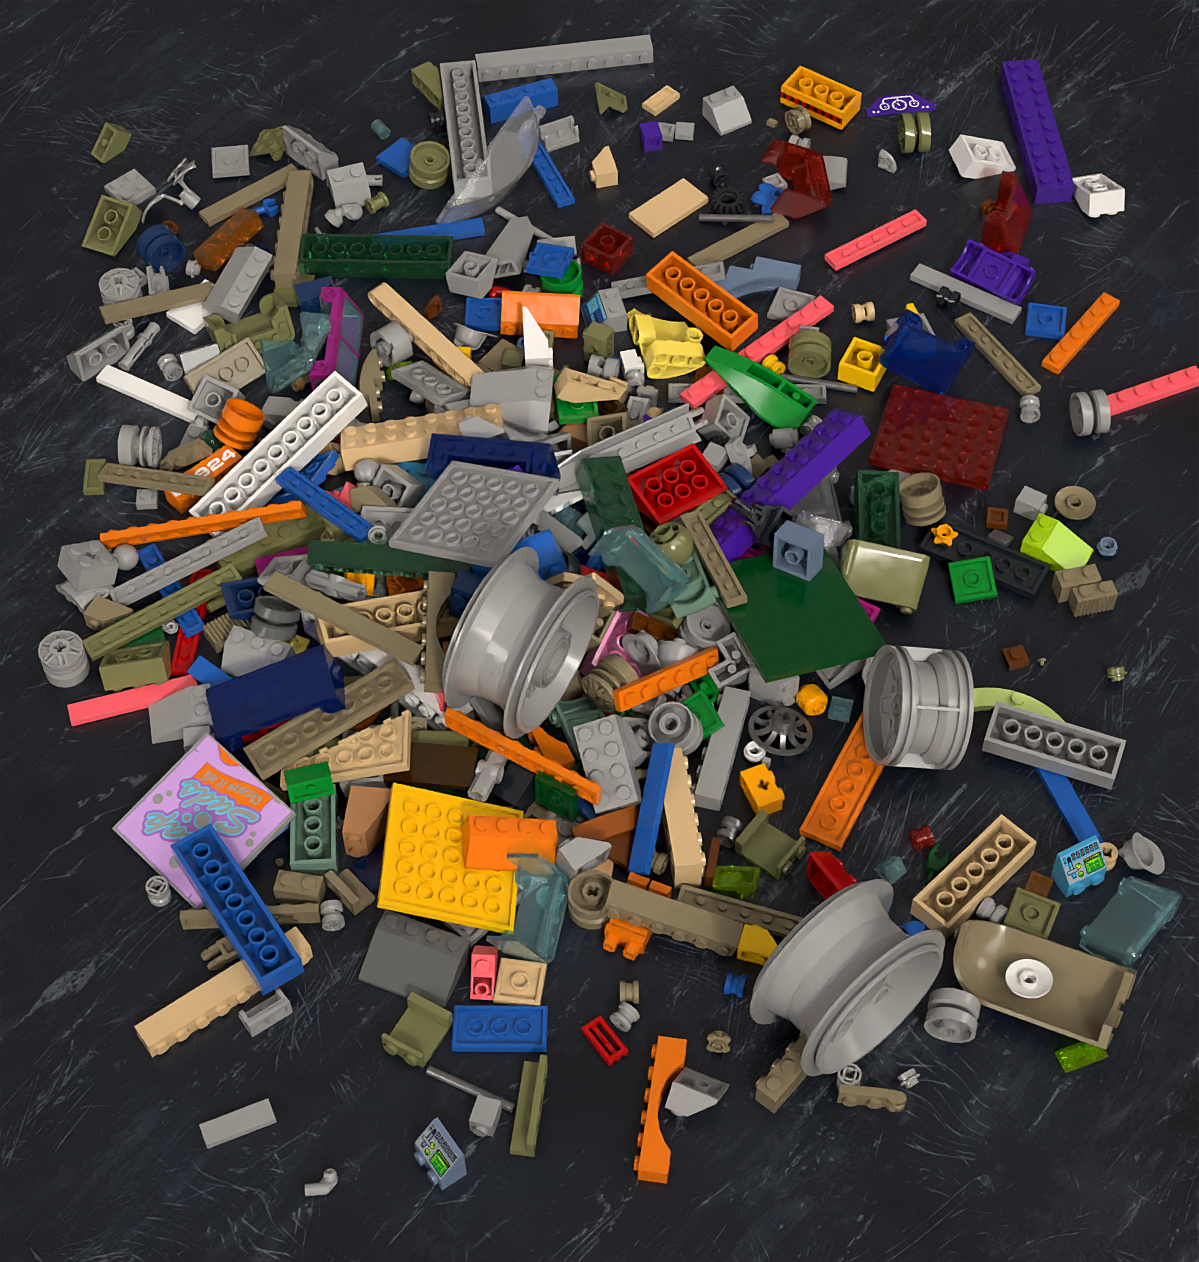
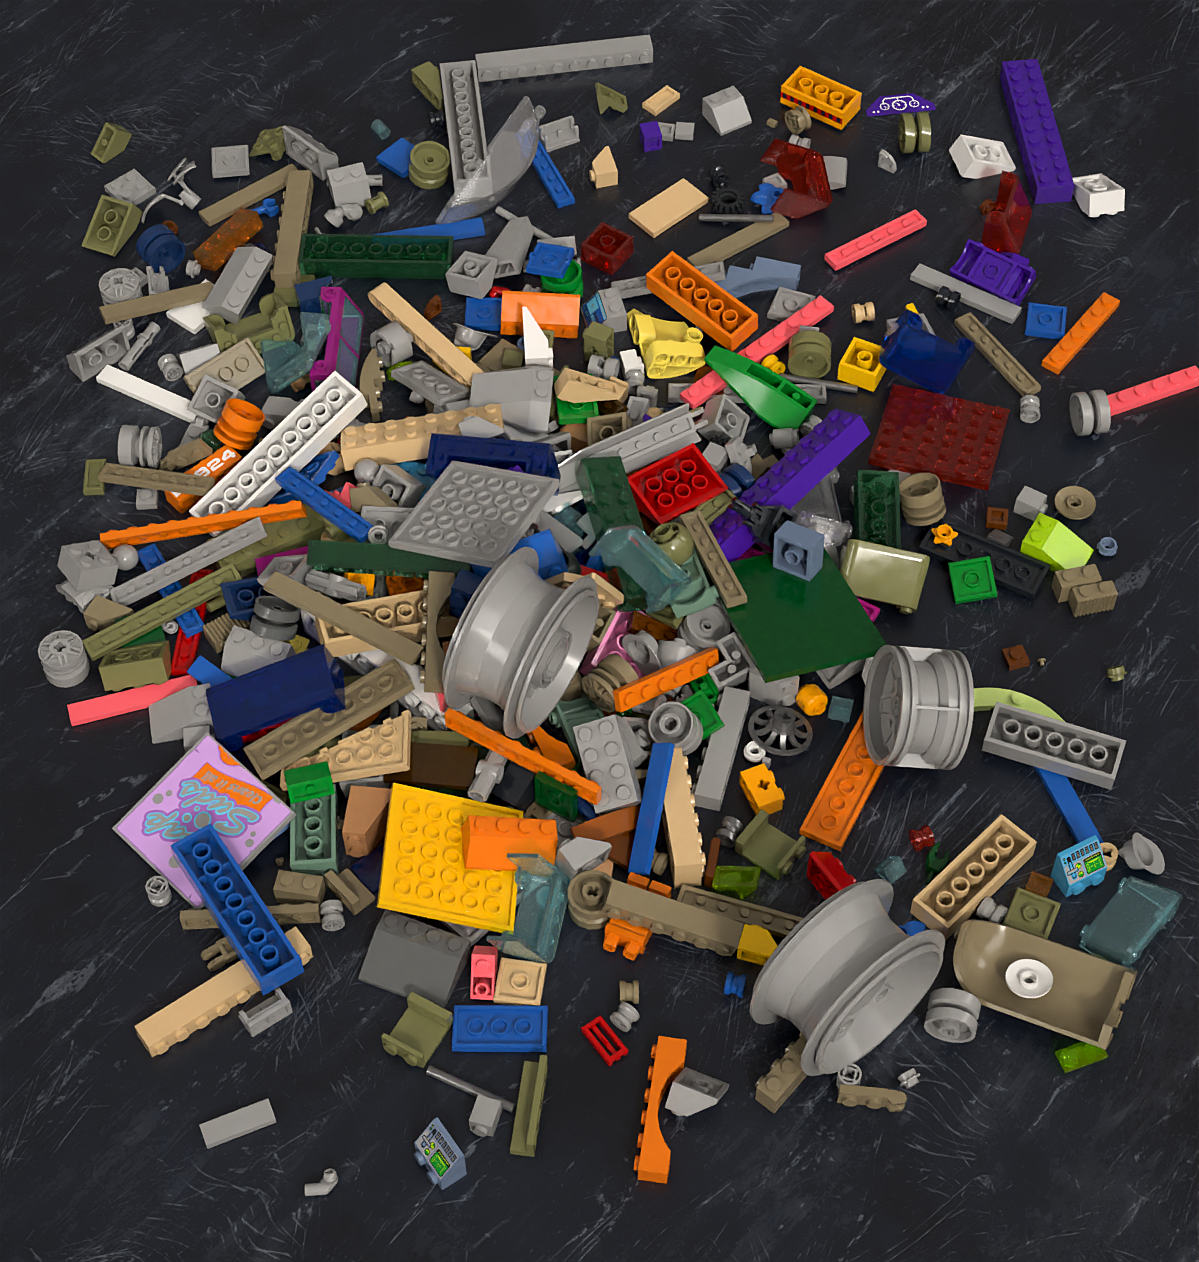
(502, 104): blue slope -> none
(718, 1042): dark tan plate -> none

